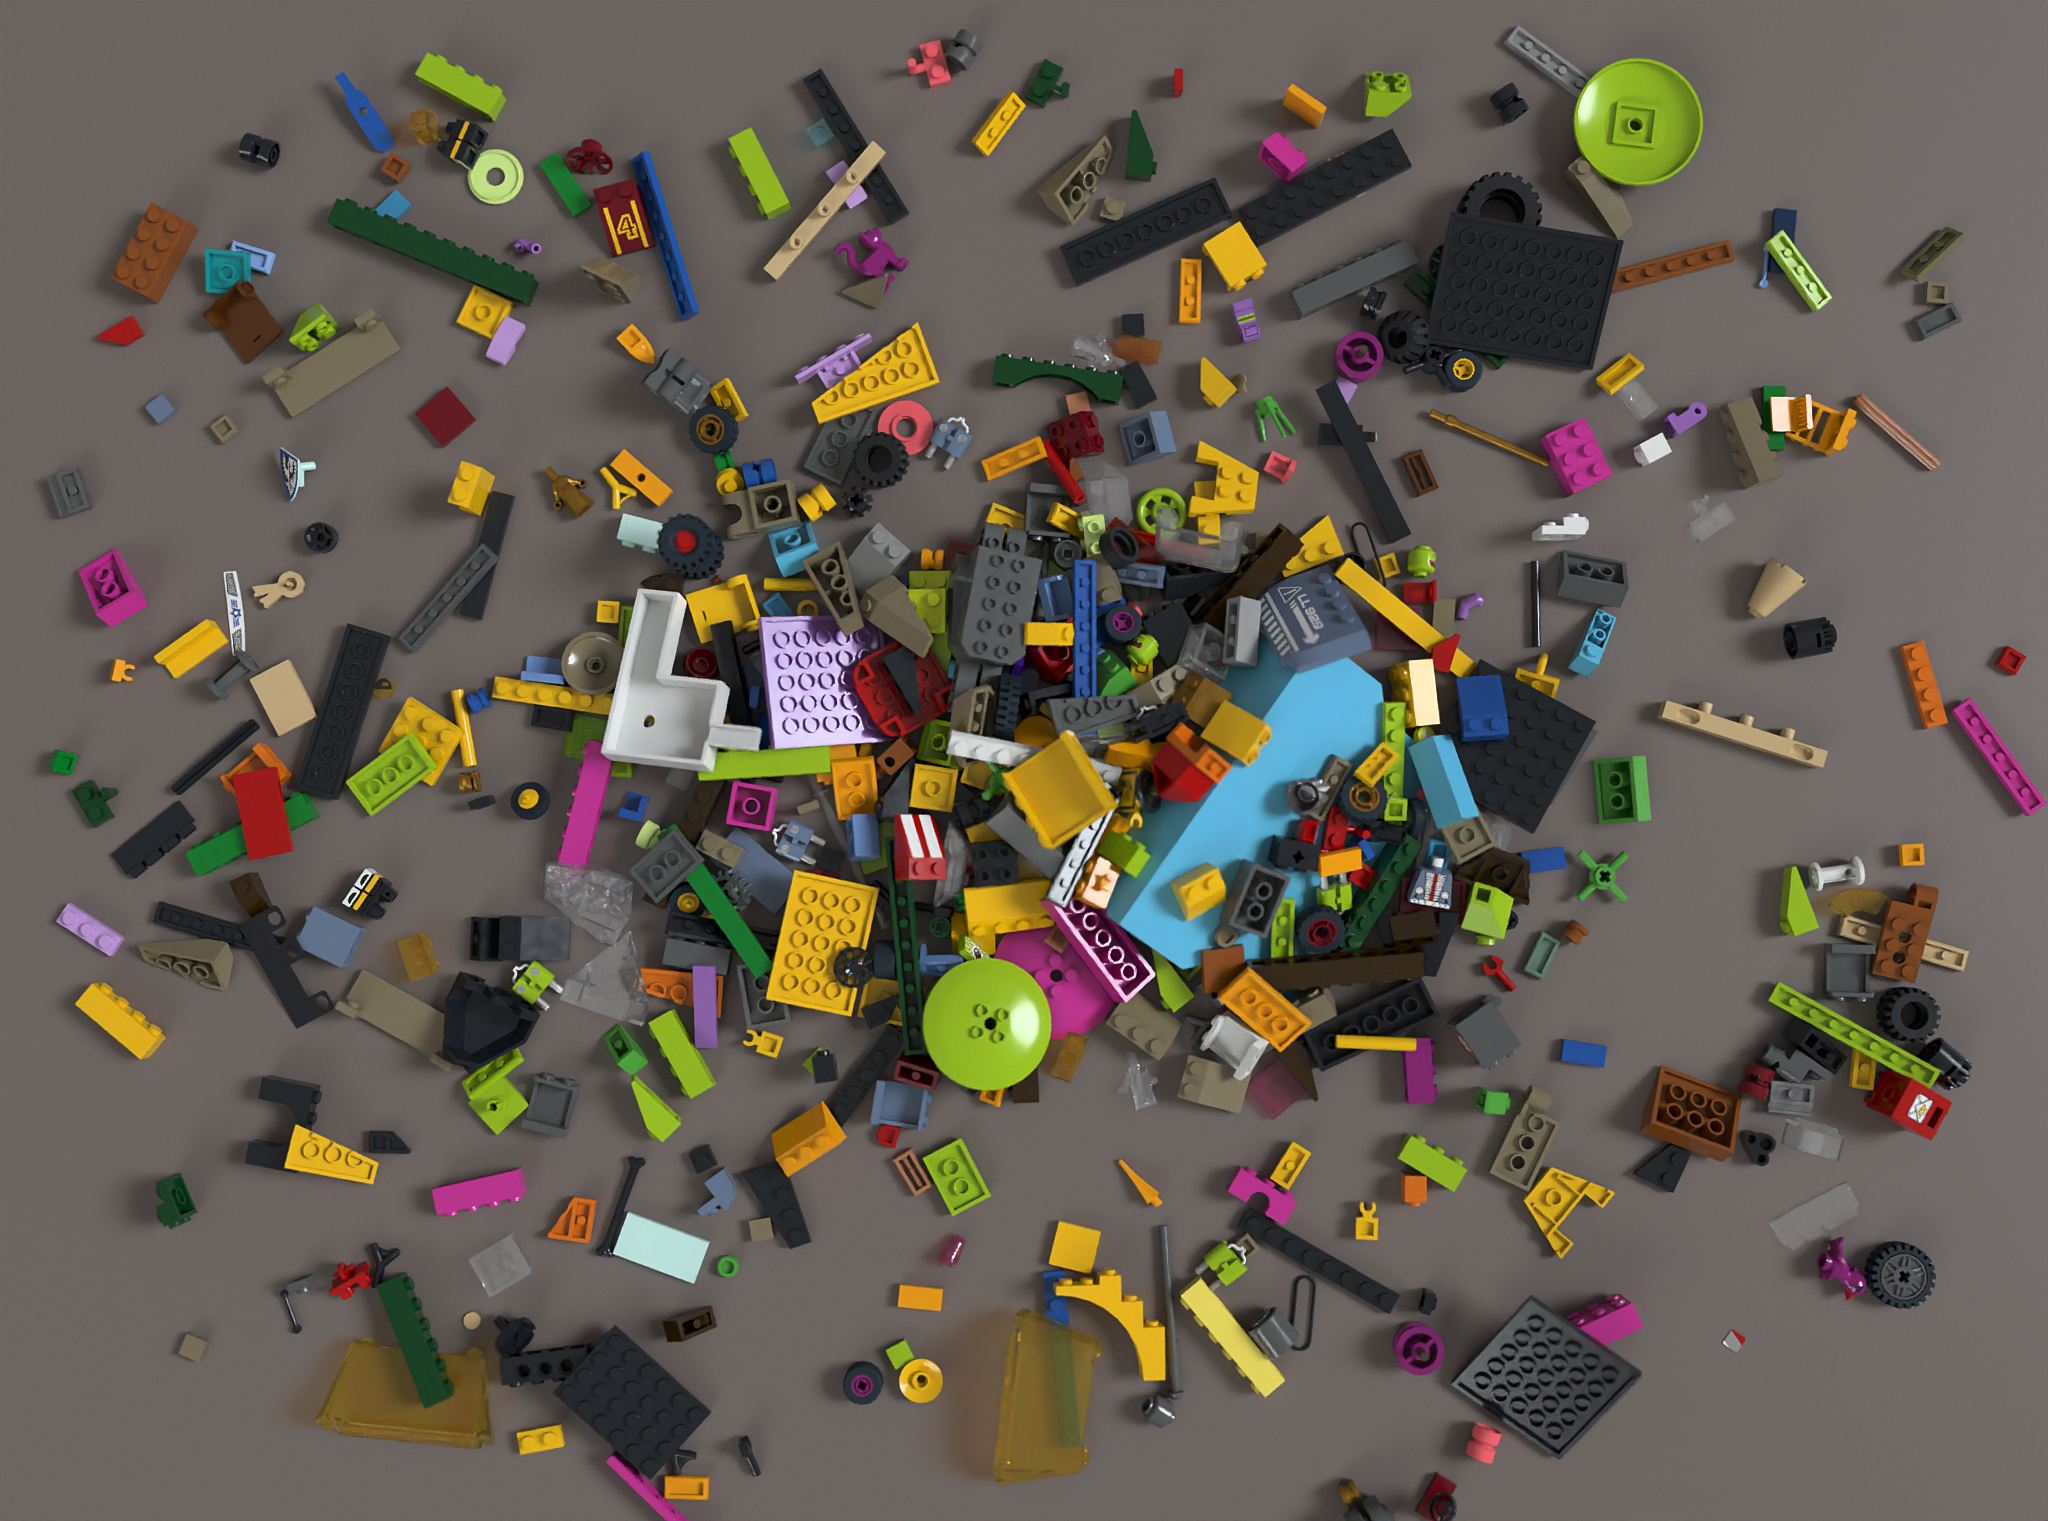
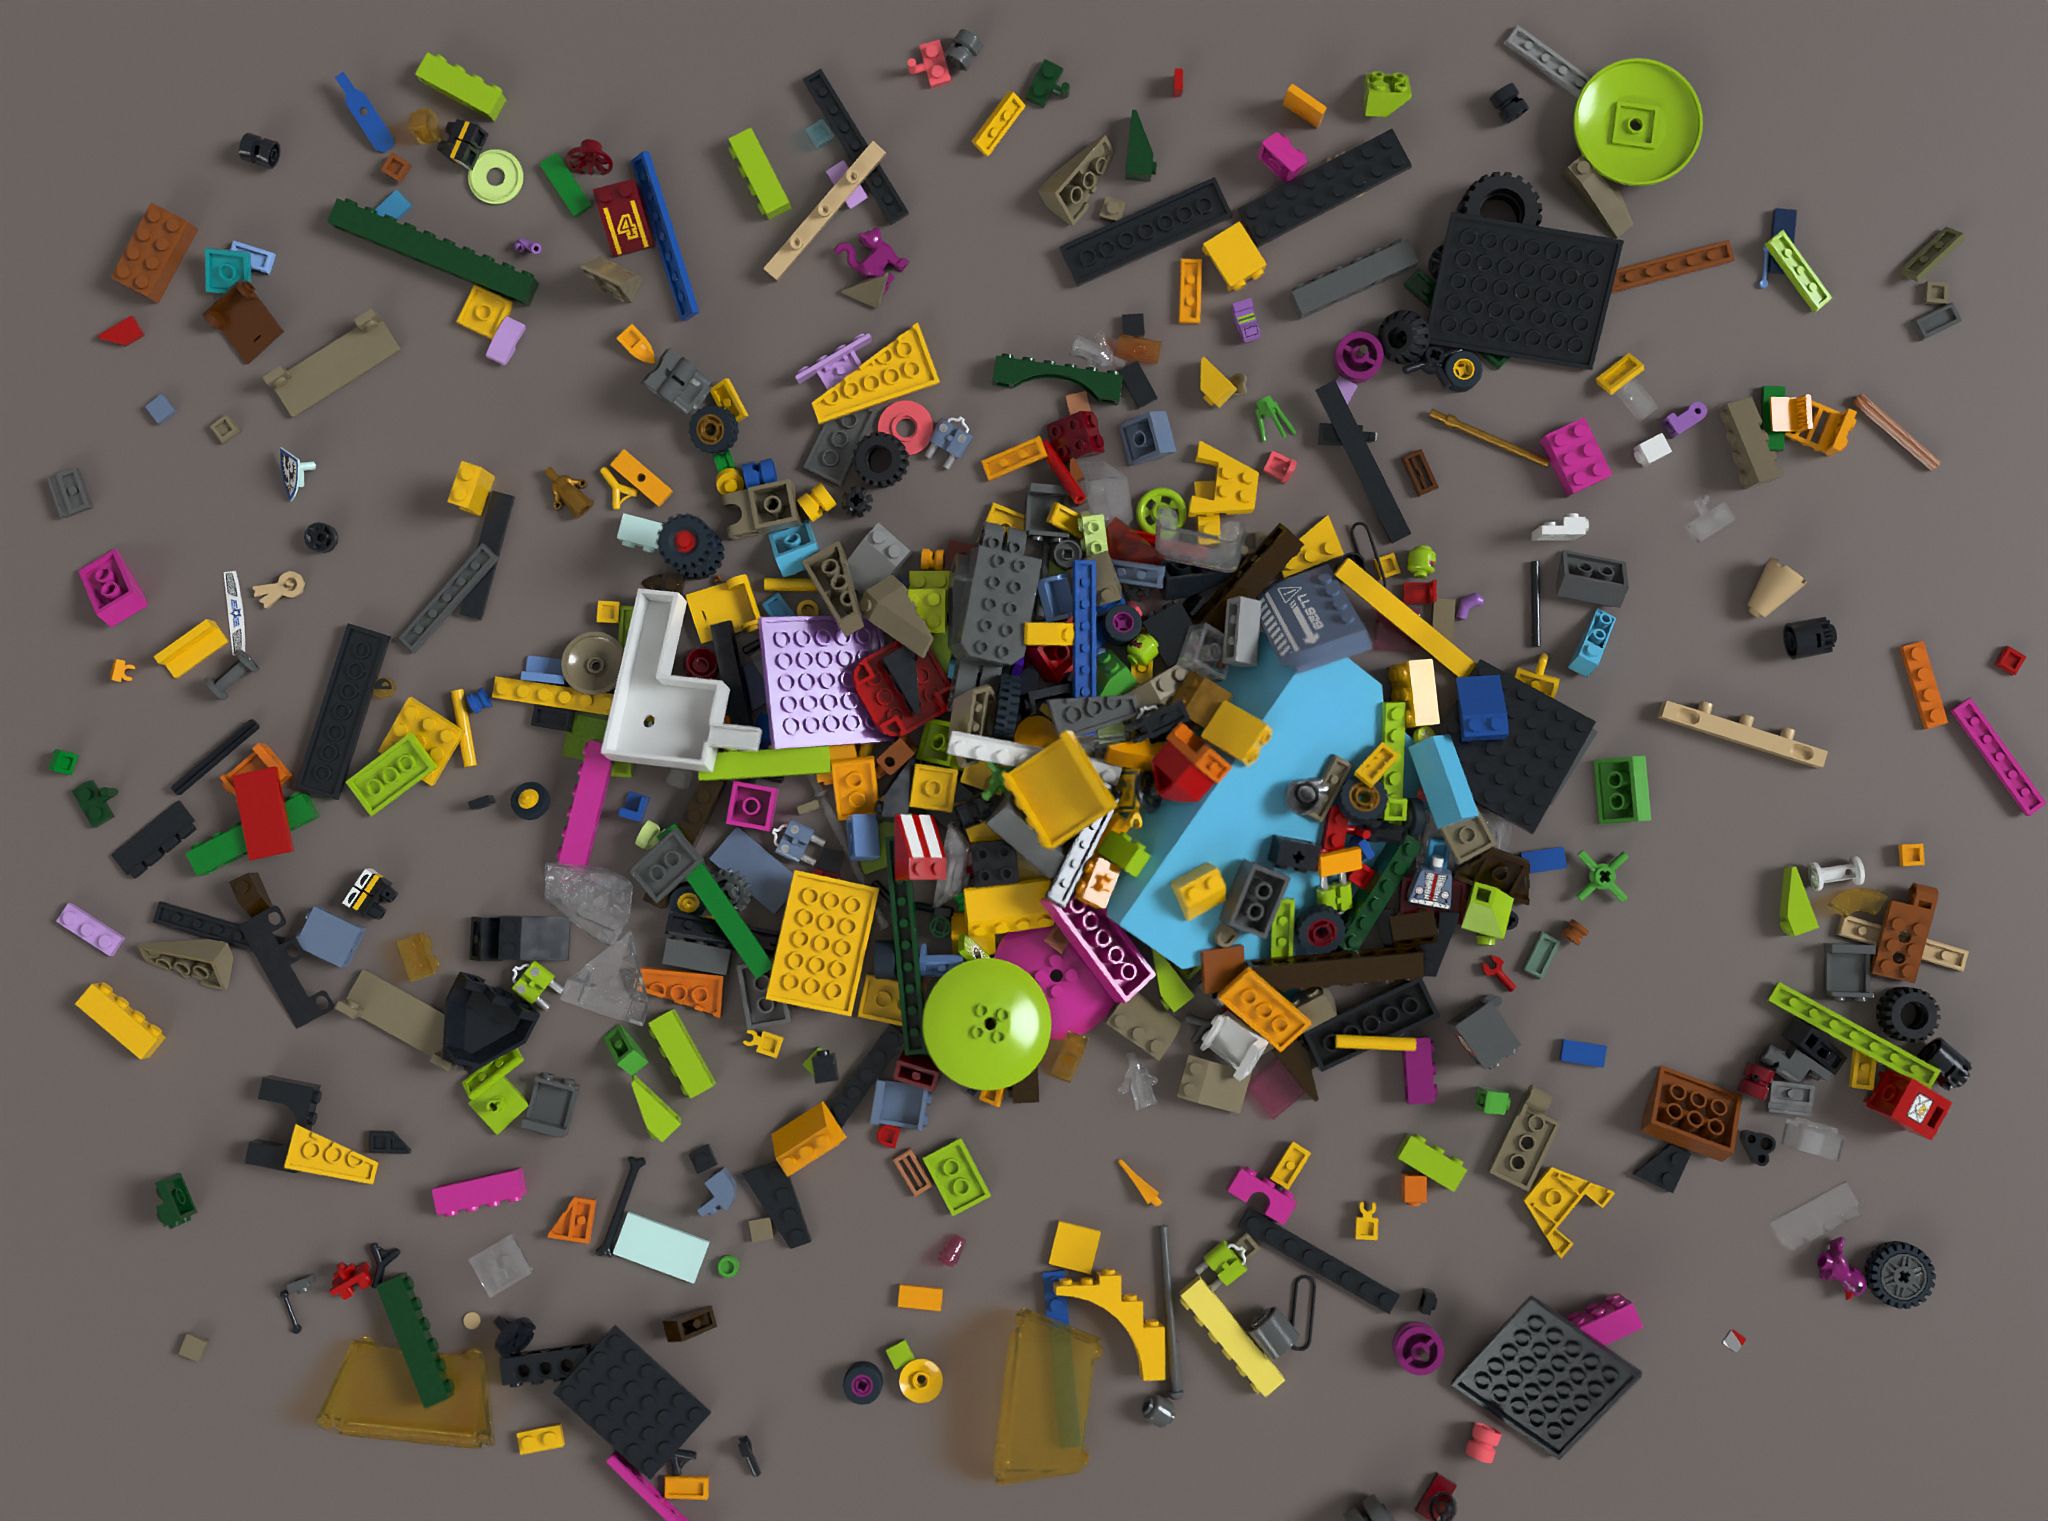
(284, 697): tan tile -> none
(312, 328): lime slope -> none
(445, 417): dark red tile -> none
(469, 782): pearl gold wheel -> none
(705, 1005): medium lavender tile -> none
(721, 848): dark tan brick -> none
(755, 697): blue tile -> none
(853, 967): black wheel -> none
(880, 1011): black tile -> none
(1127, 543): black tyre -> none
(1307, 830): red tile -> none
(1349, 1493): pearl gold wheel -> none
(1373, 303): black wheel -> none
(1444, 652): red tile -> none

